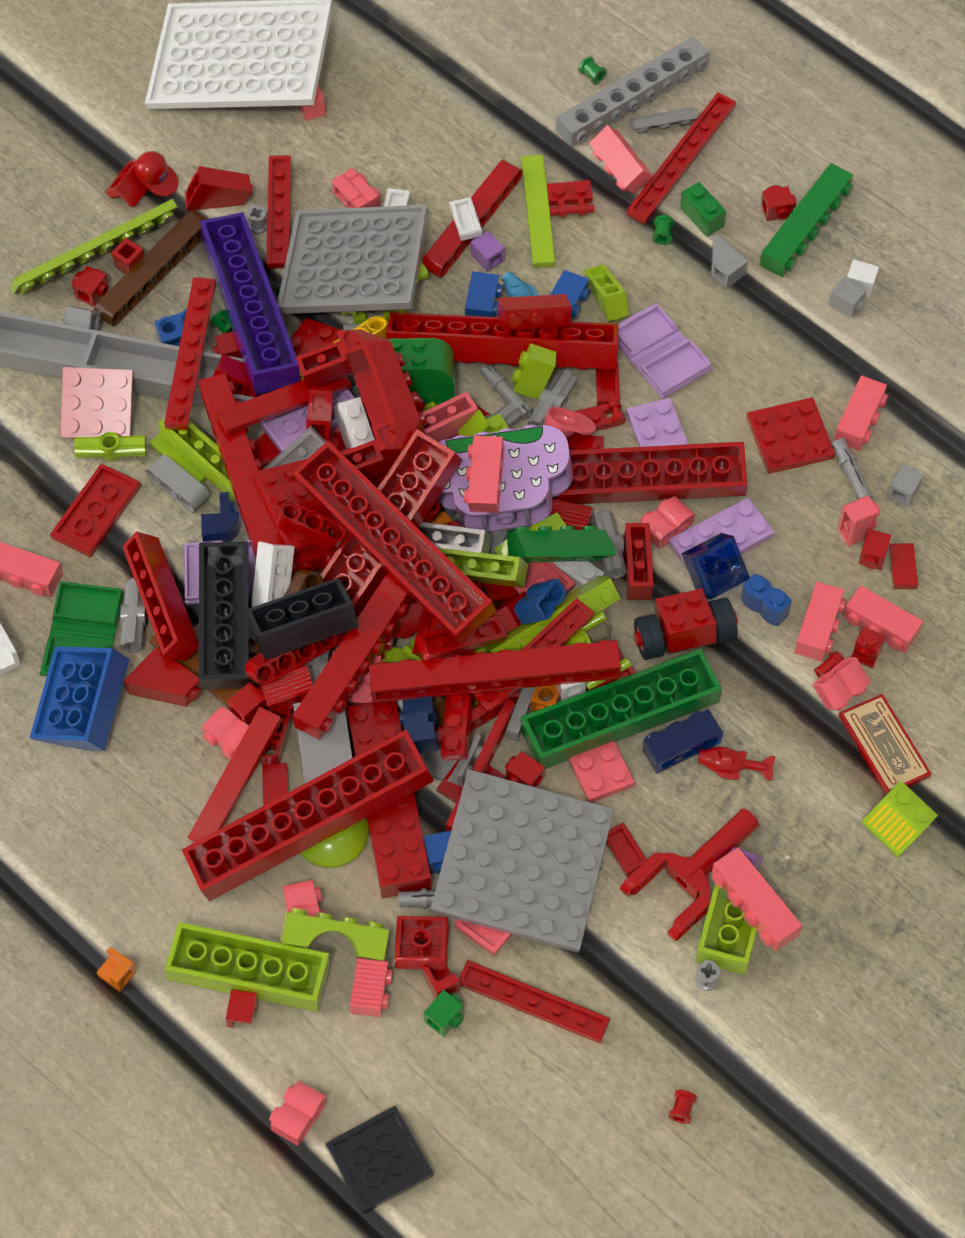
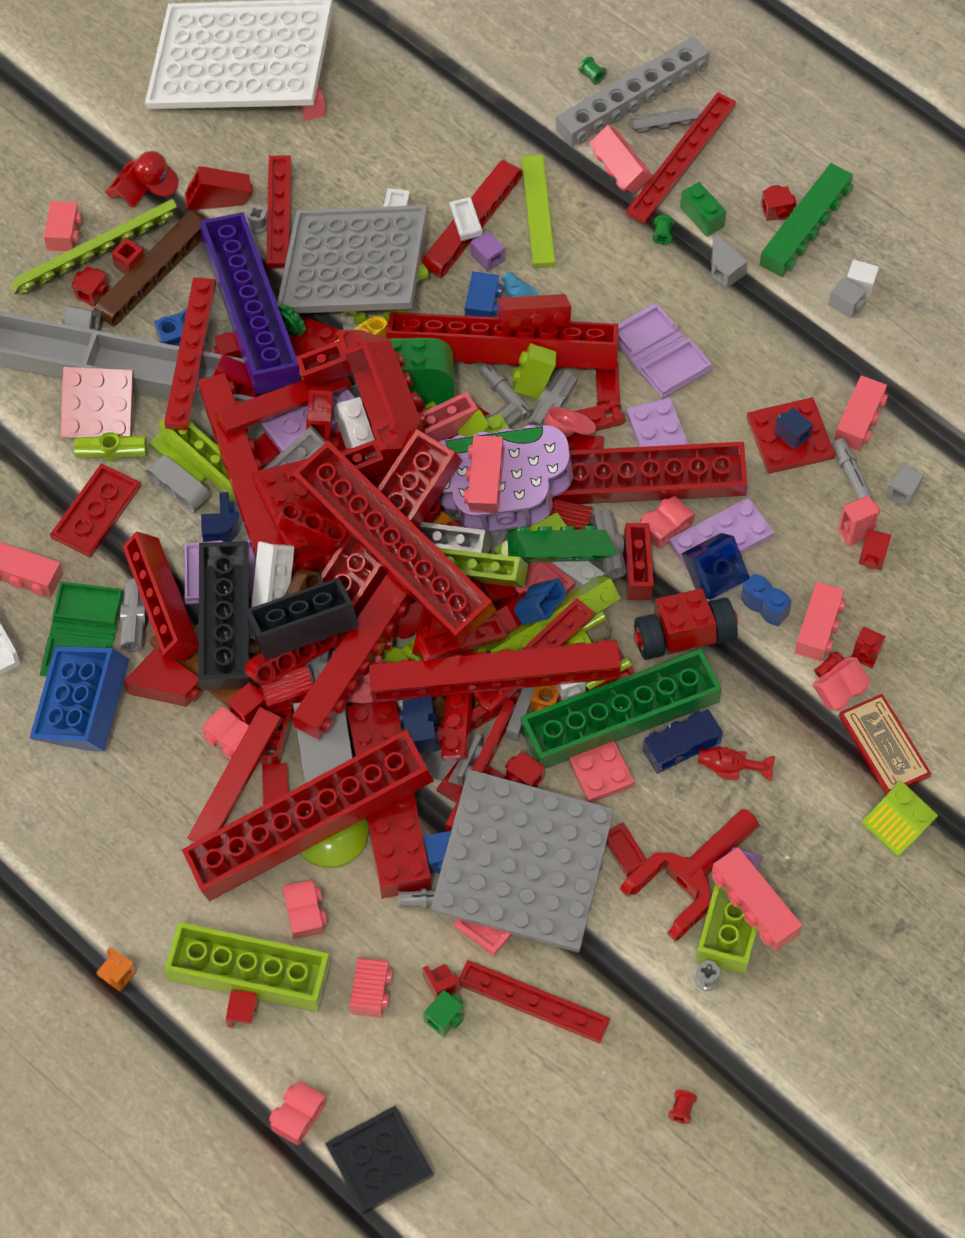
(62, 226): none -> coral brick
(223, 325): green bush -> none
(291, 320): none -> green gear
(354, 190): coral brick -> none
(367, 941): lime arch -> none
(411, 931): red brick -> none
(570, 194): red plate -> none
(575, 289): blue brick -> none
(607, 293): lime slope -> none
(793, 428): none -> dark blue brick
(883, 617): coral brick -> none
(903, 566): red tile -> none

